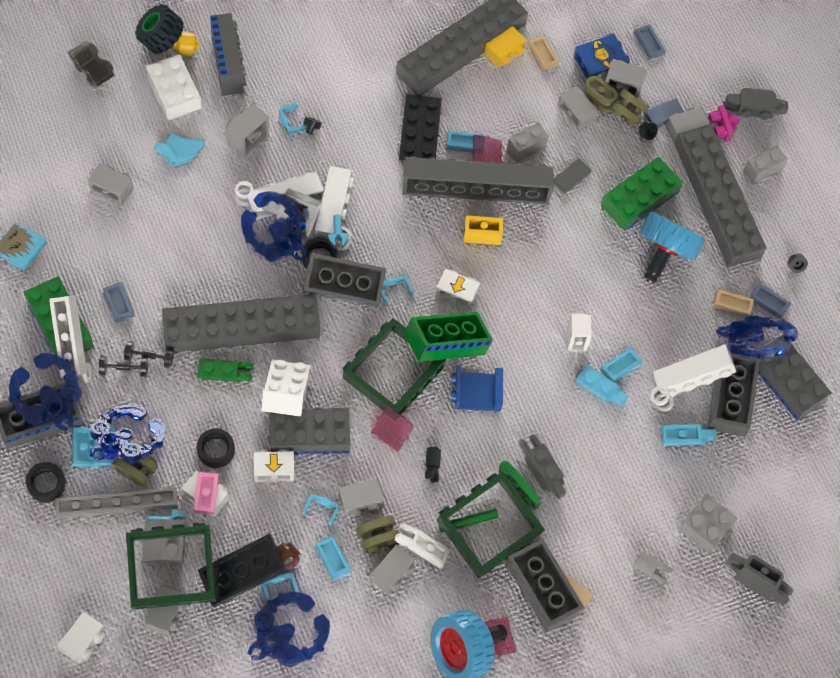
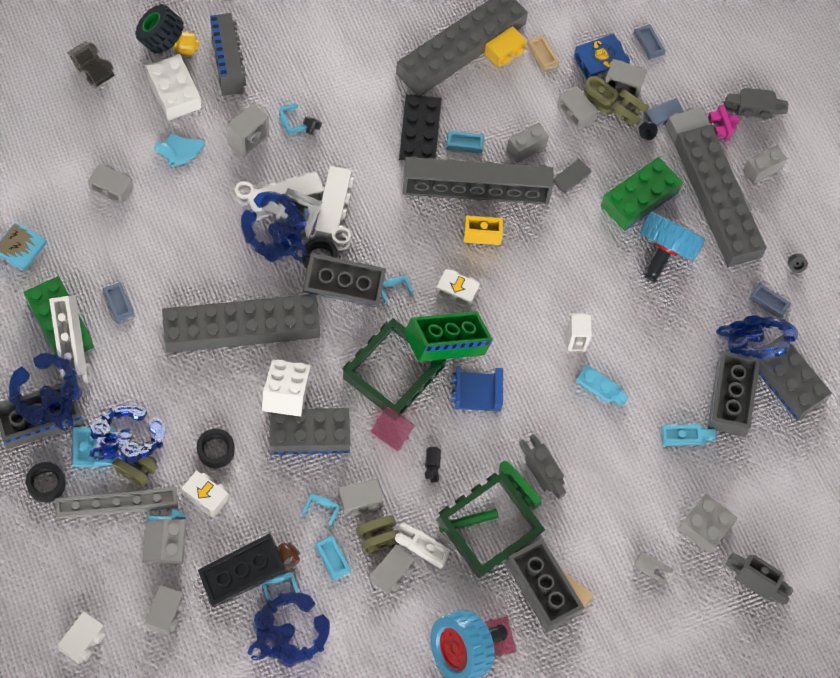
(123, 366): black wheel -> none
(129, 351): black wheel -> none
(160, 533): dark green window -> none
(206, 493): bright pink plate -> none
(224, 370): green hinge -> none
(274, 465): white brick -> none
(337, 233): medium azure bar -> none
(487, 149): clear pink piece -> none
(621, 365): medium azure tile -> none
(691, 373): white hinge -> none
(733, 303): tan tile -> none

